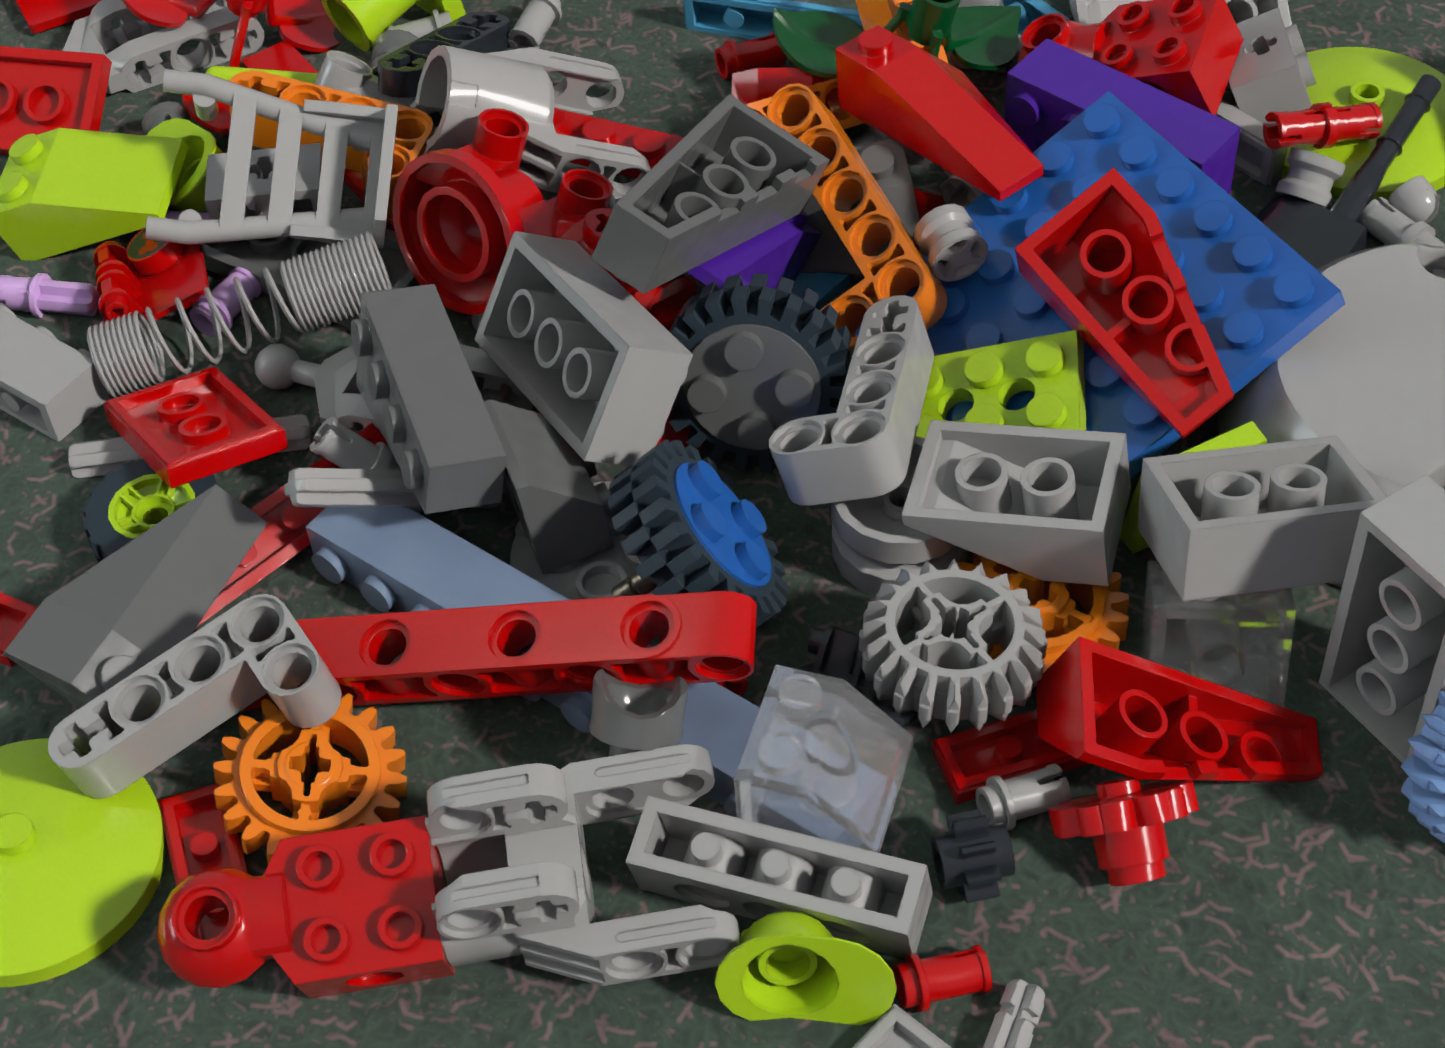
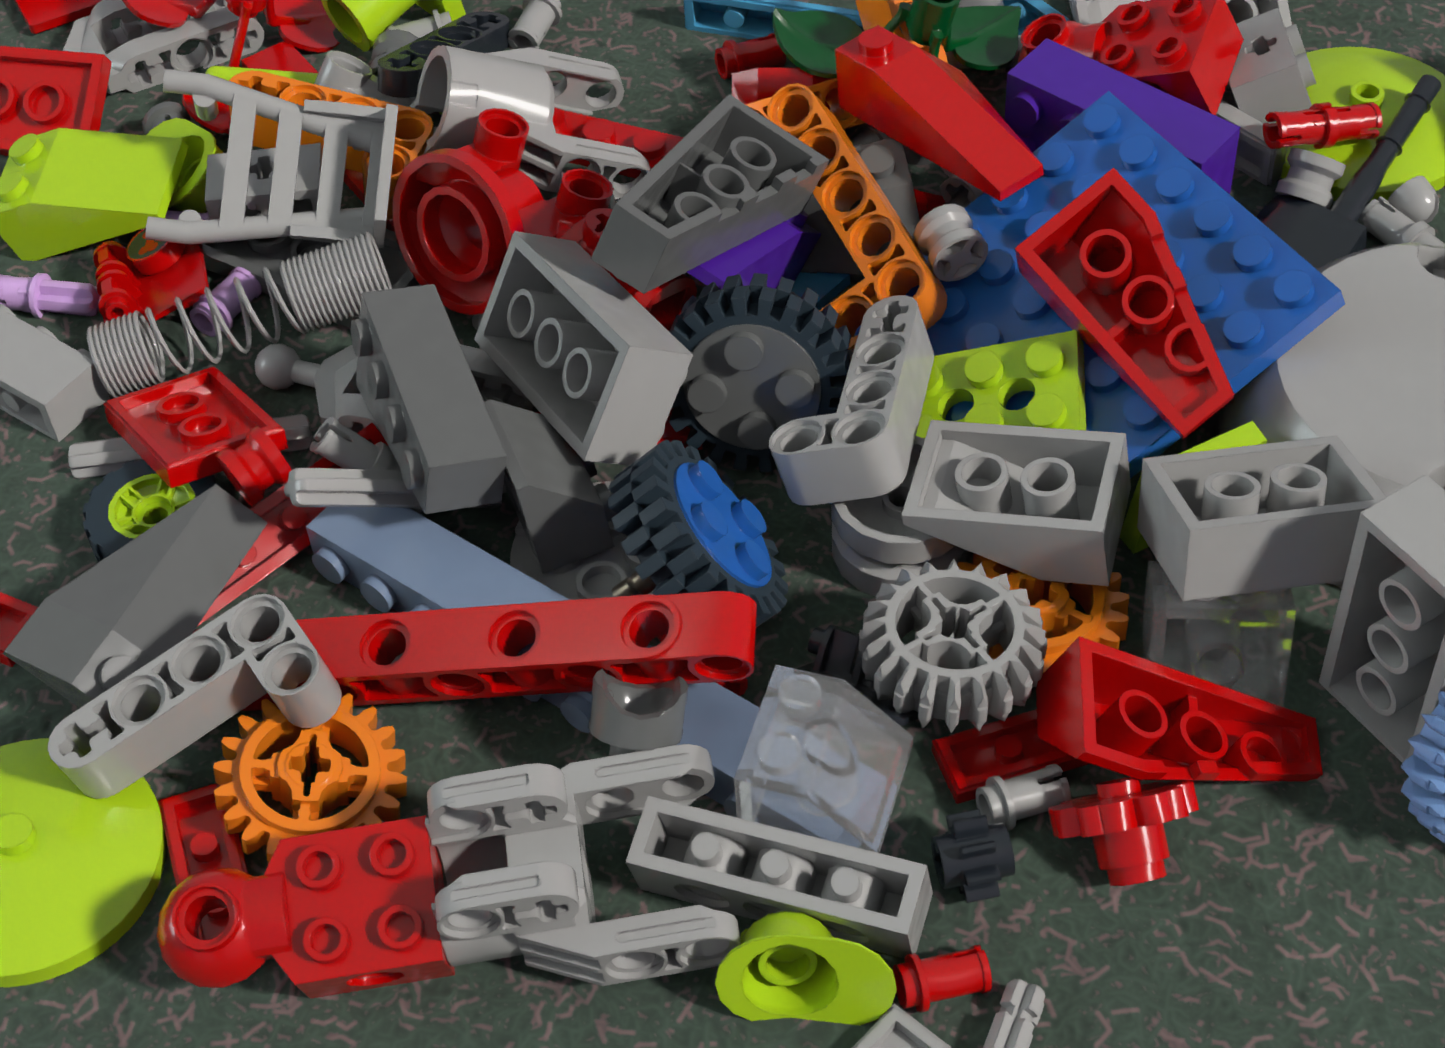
(254, 466): none -> red wheel

